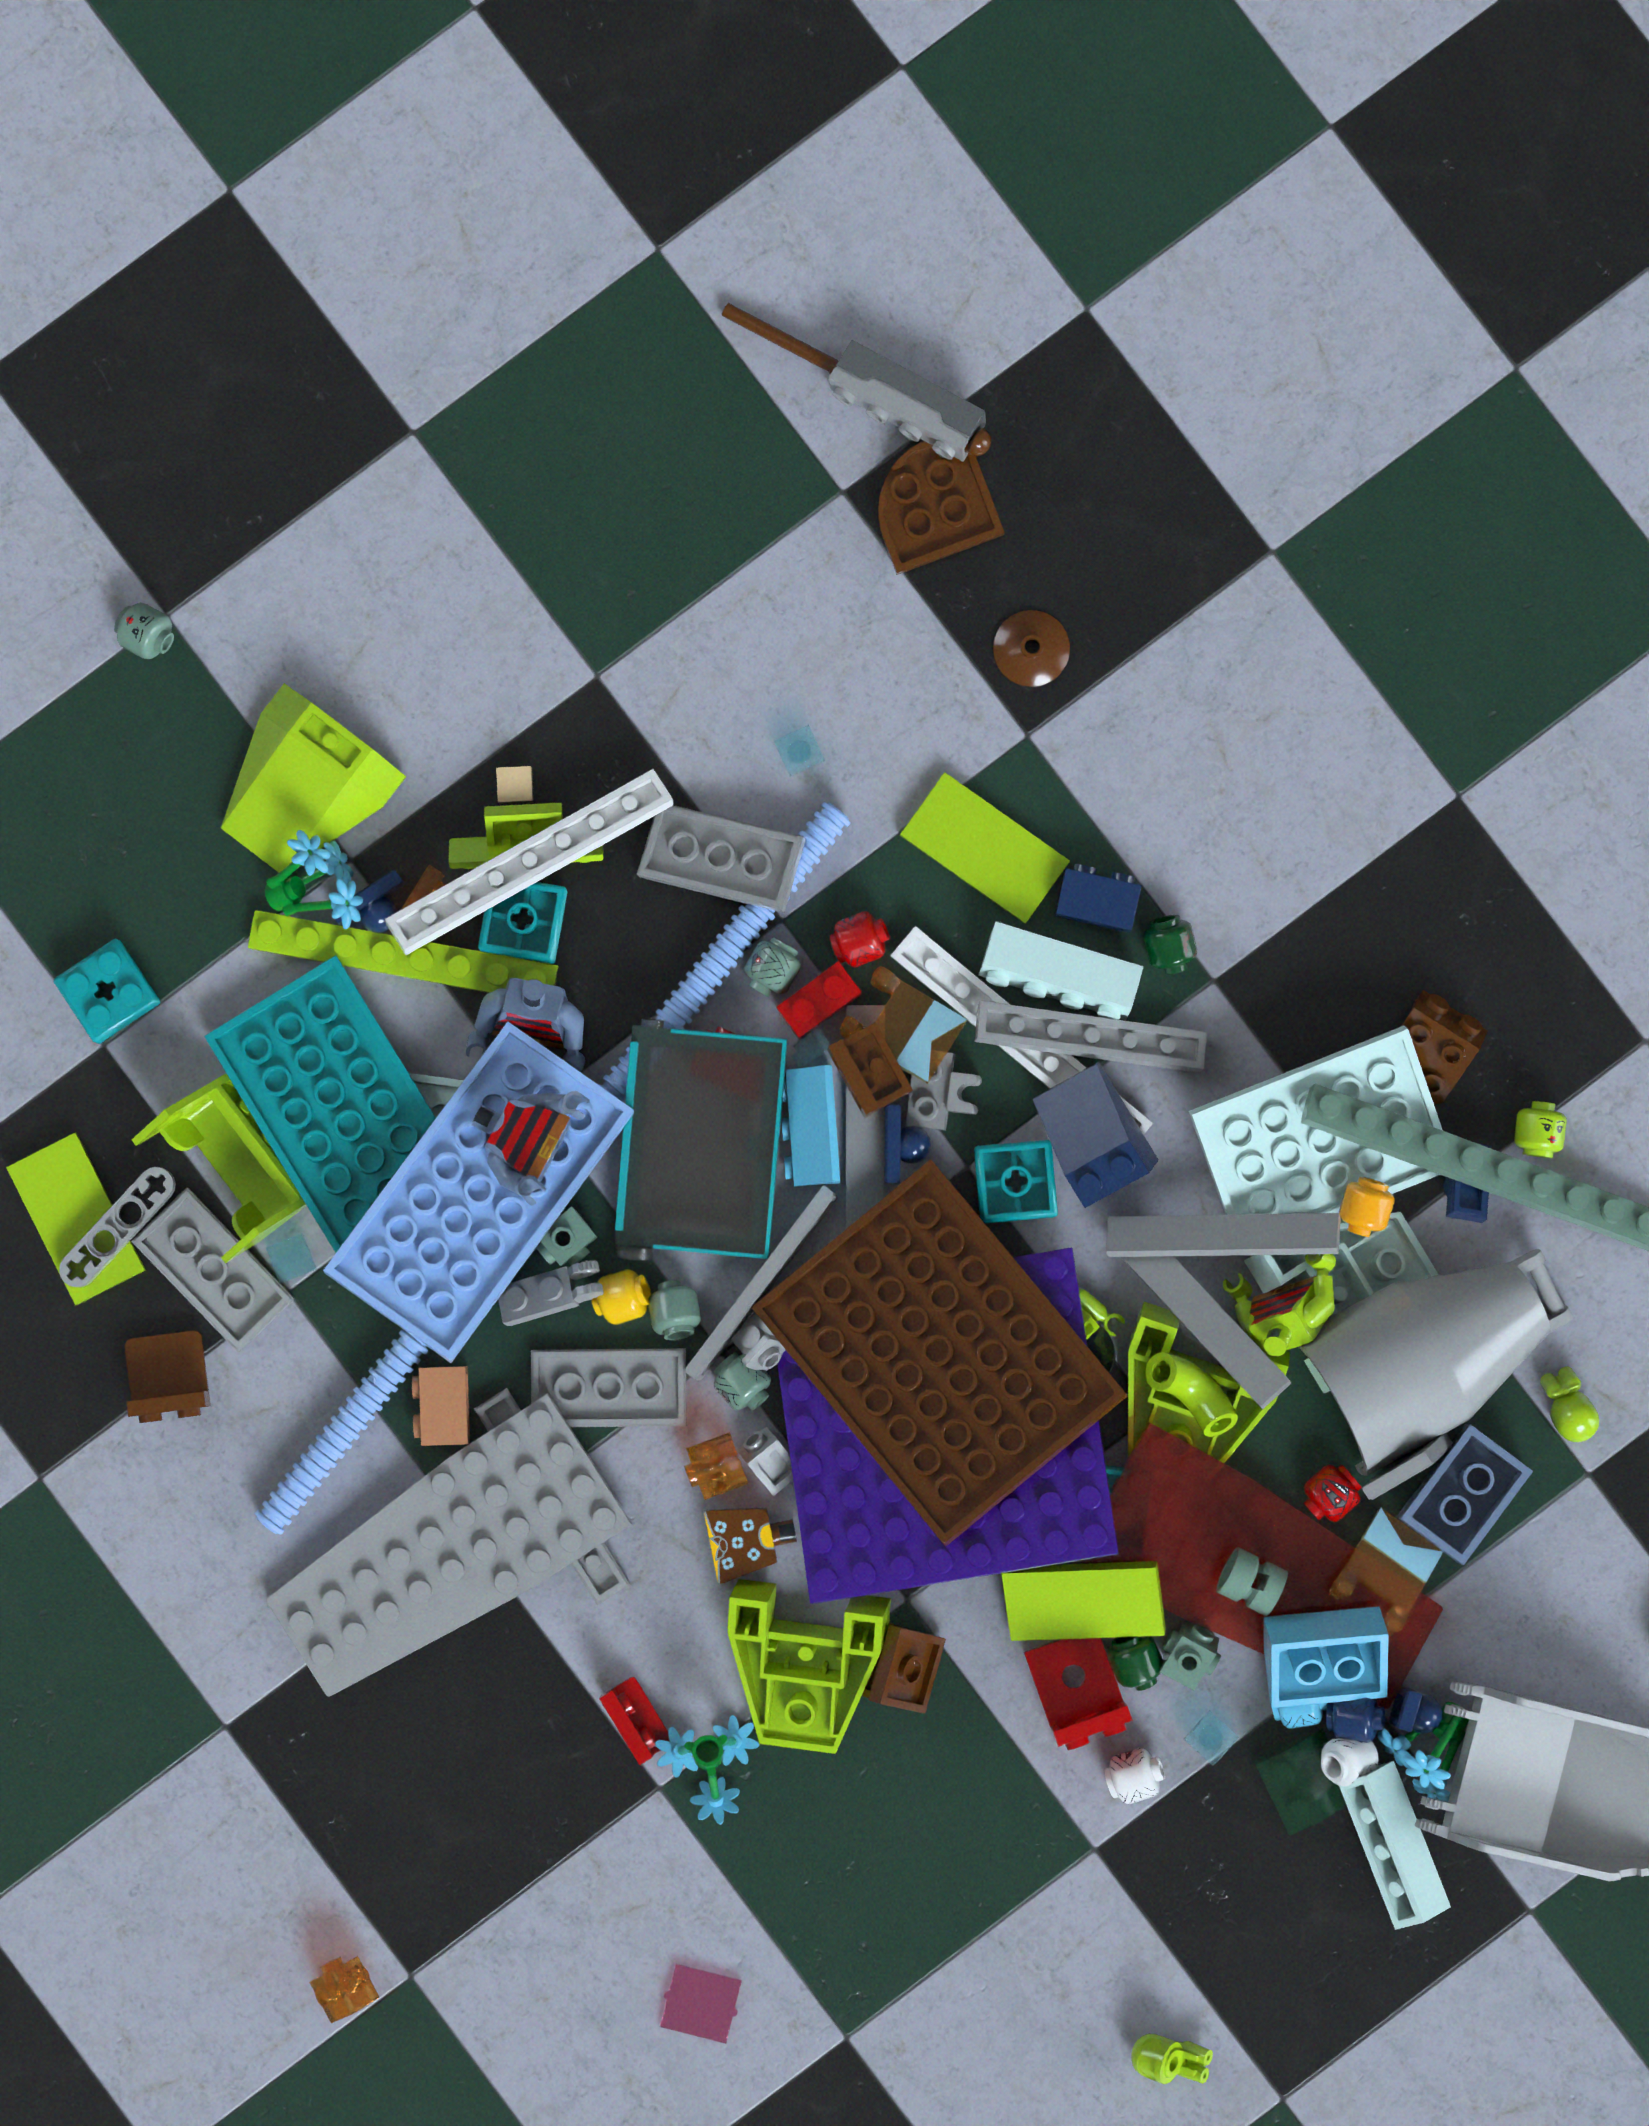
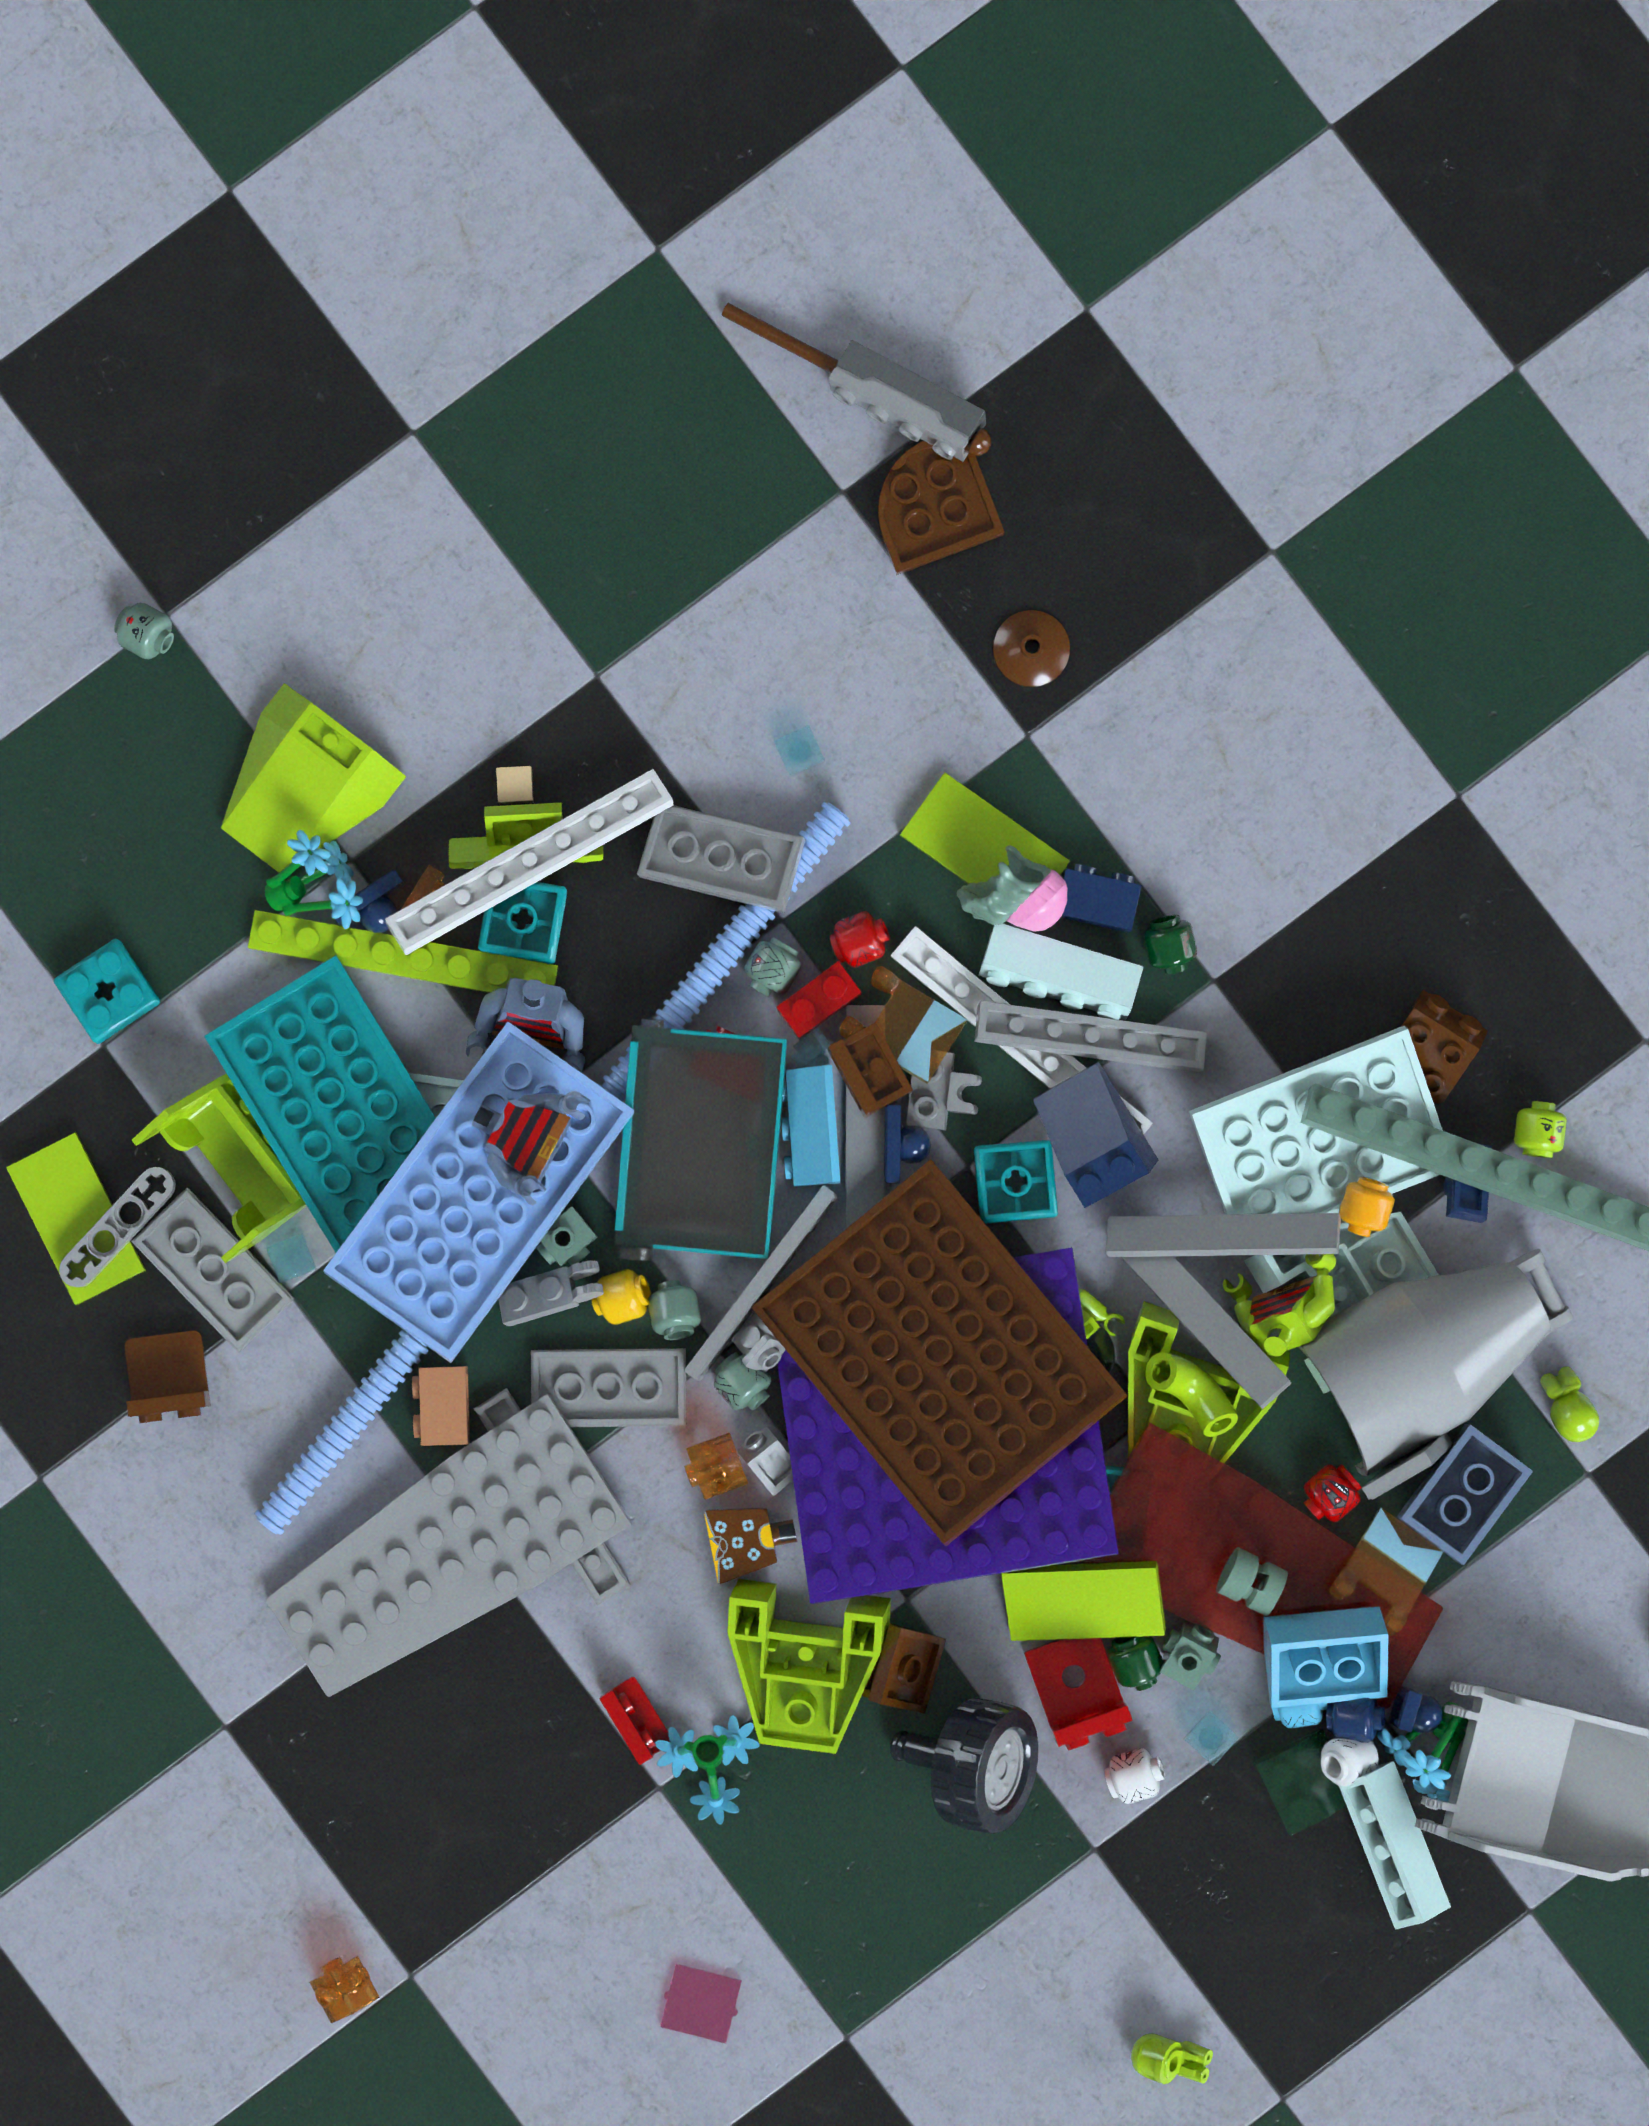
(978, 1764): none -> black wheel
(1021, 894): none -> sand green hair

